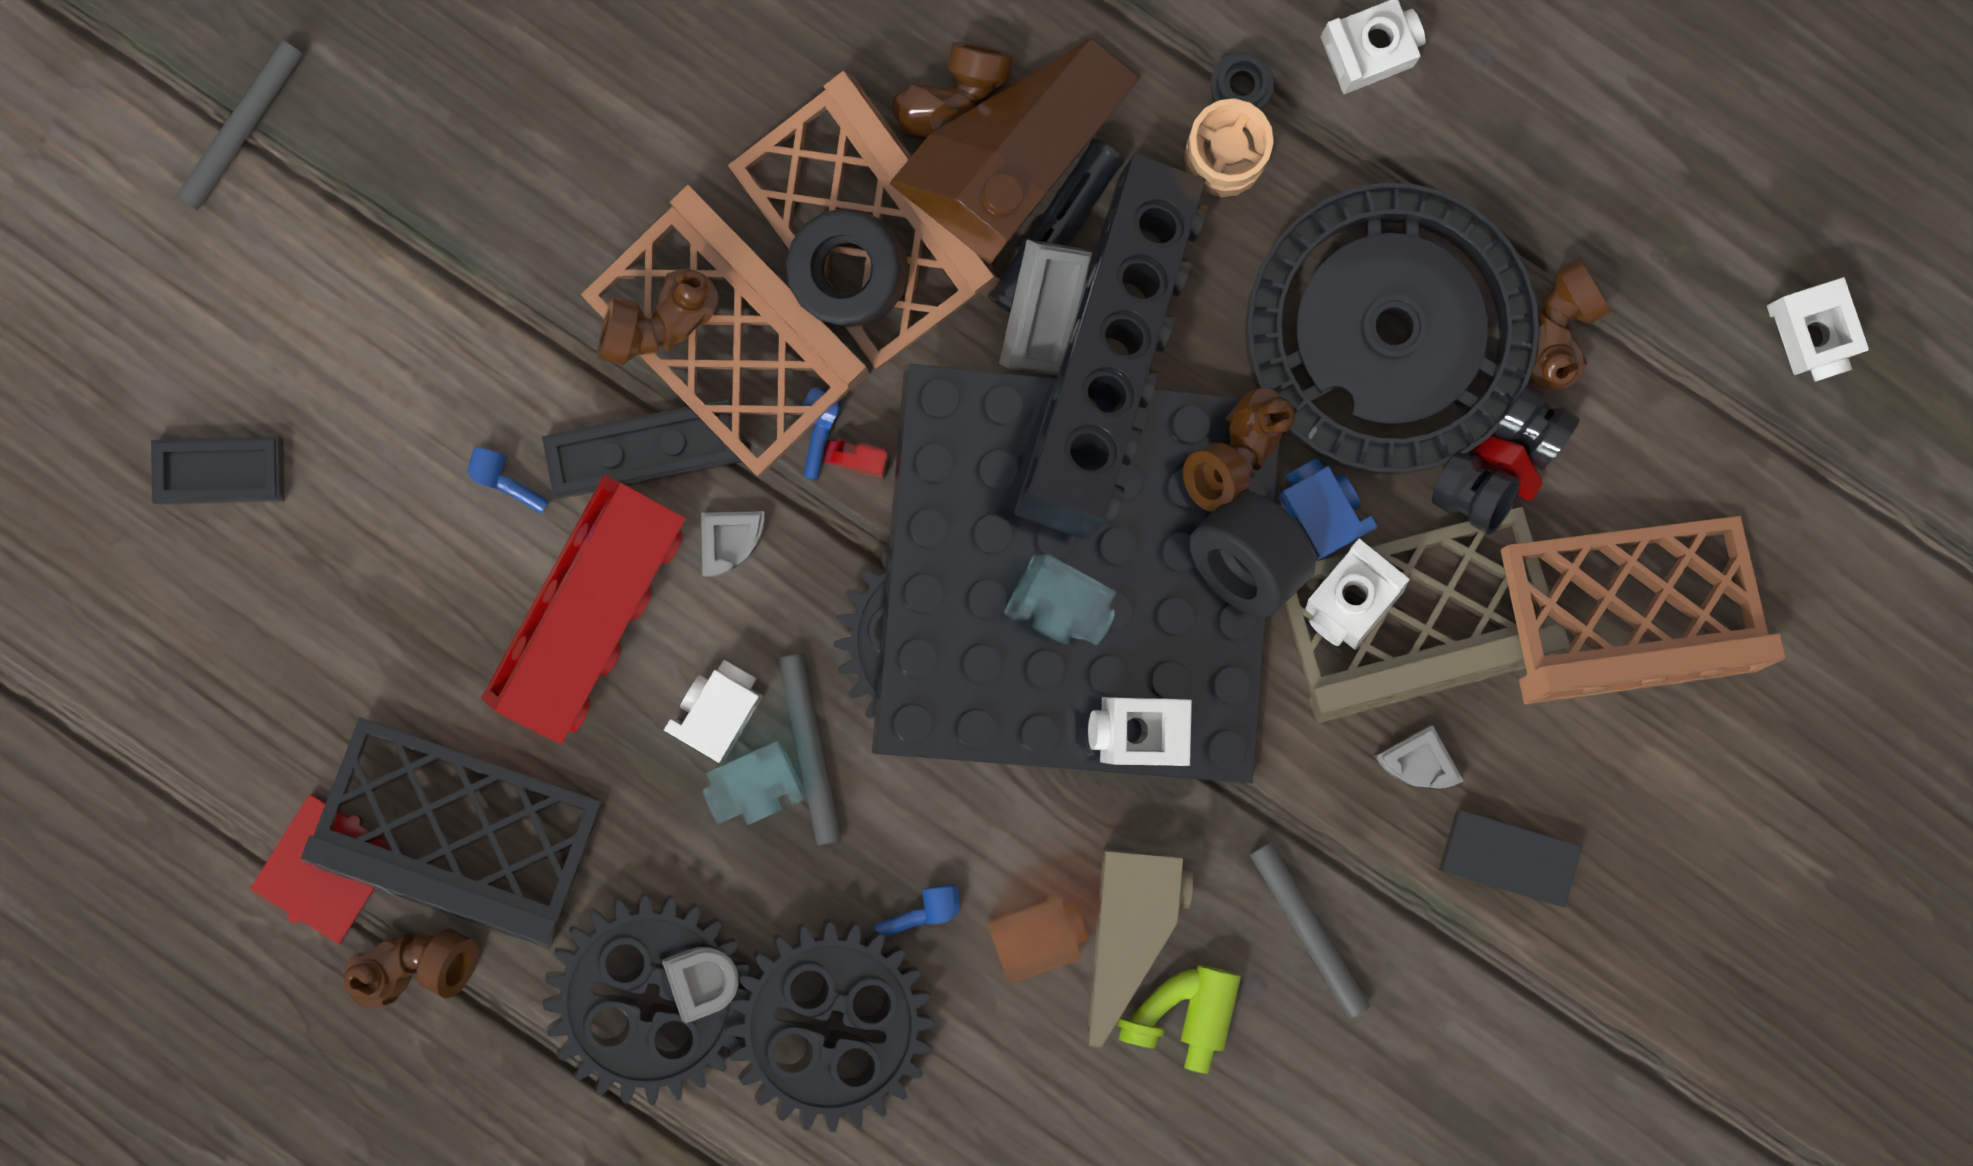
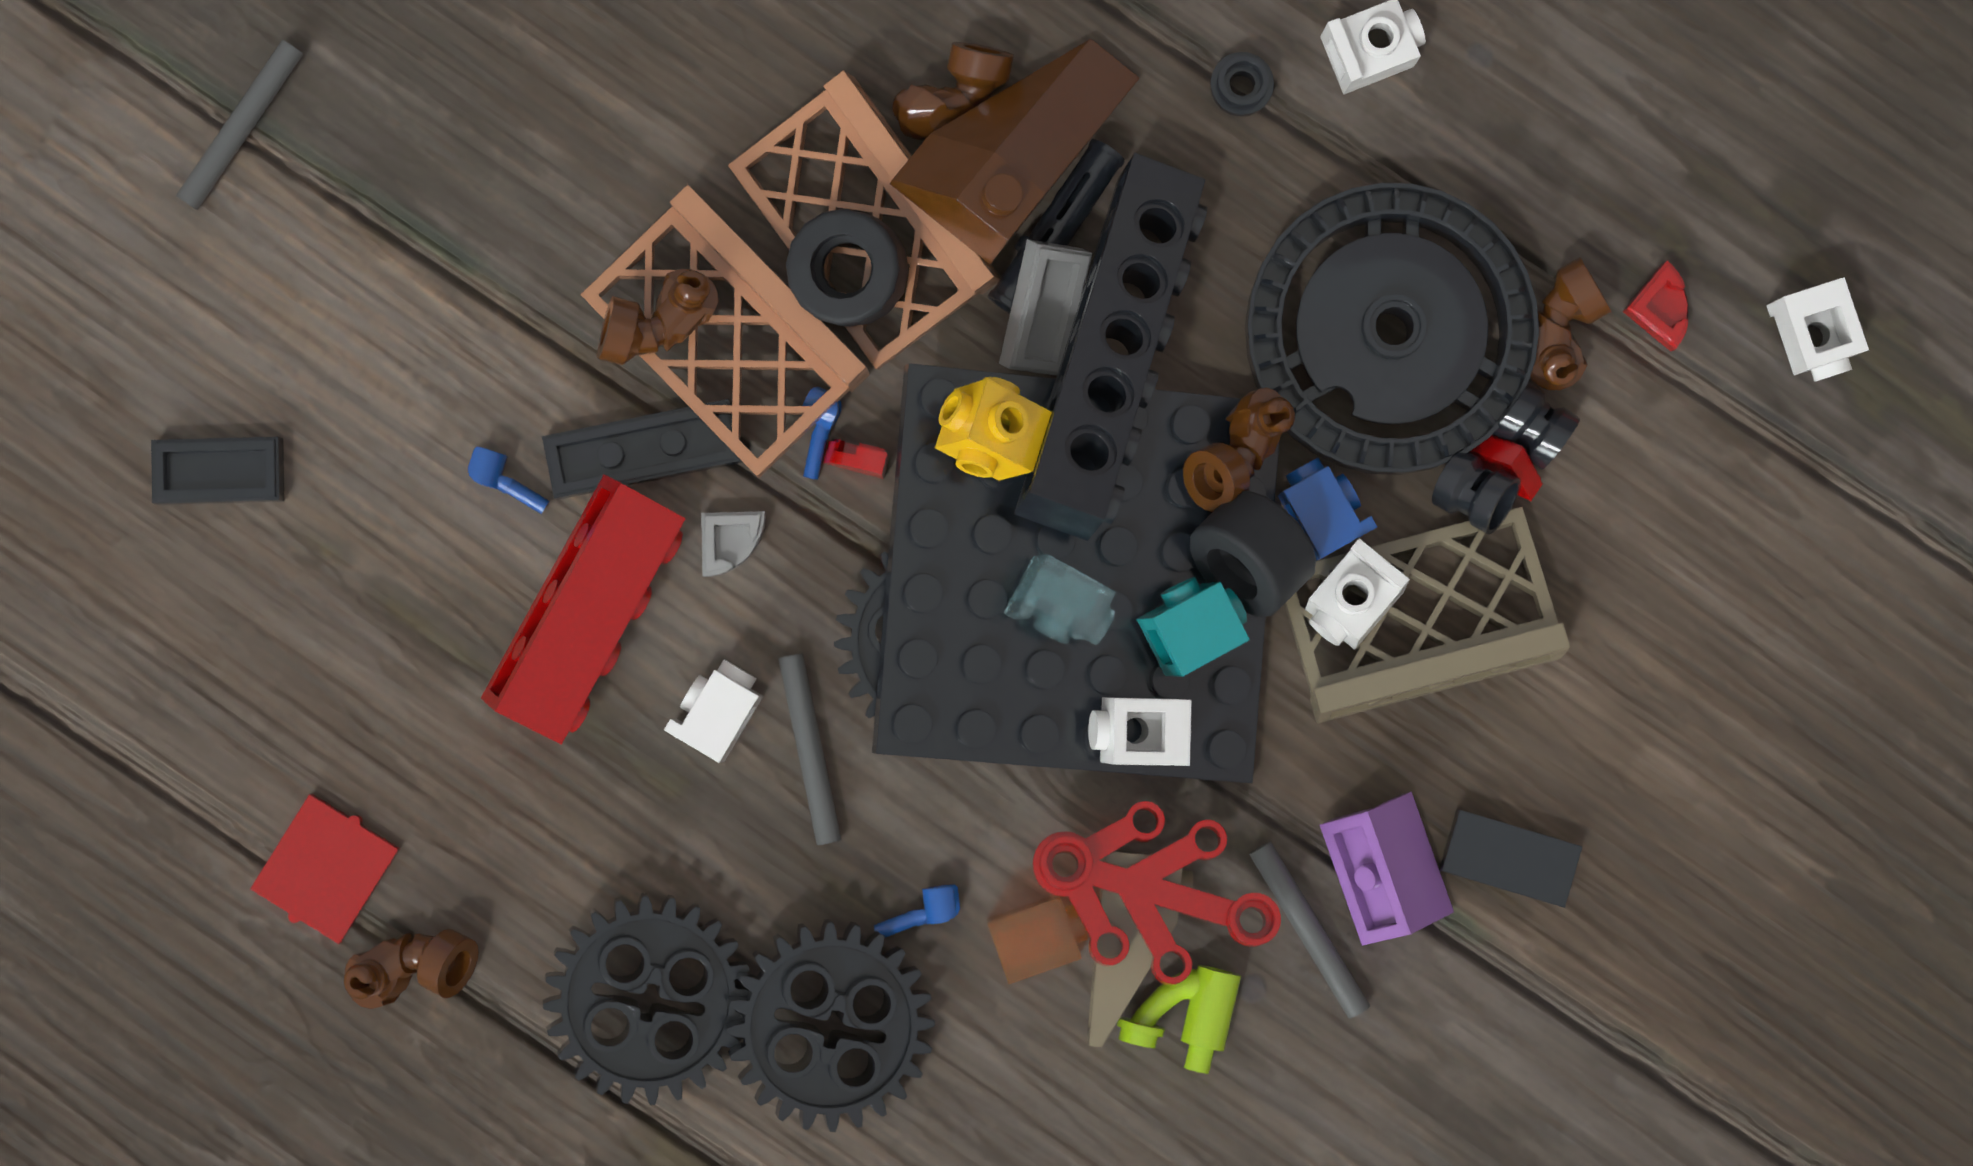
(434, 886): black fence -> none
(701, 981): light grey tile -> none
(753, 785): clear light blue brick -> none
(992, 429): none -> yellow brick
(1143, 888): none -> red plant
(1194, 626): none -> teal brick
(1229, 147): light nougat wheel -> none
(1387, 870): none -> medium lavender panel
(1420, 761): light grey tile -> none
(1648, 663): nougat fence -> none
(1662, 307): none -> red tile

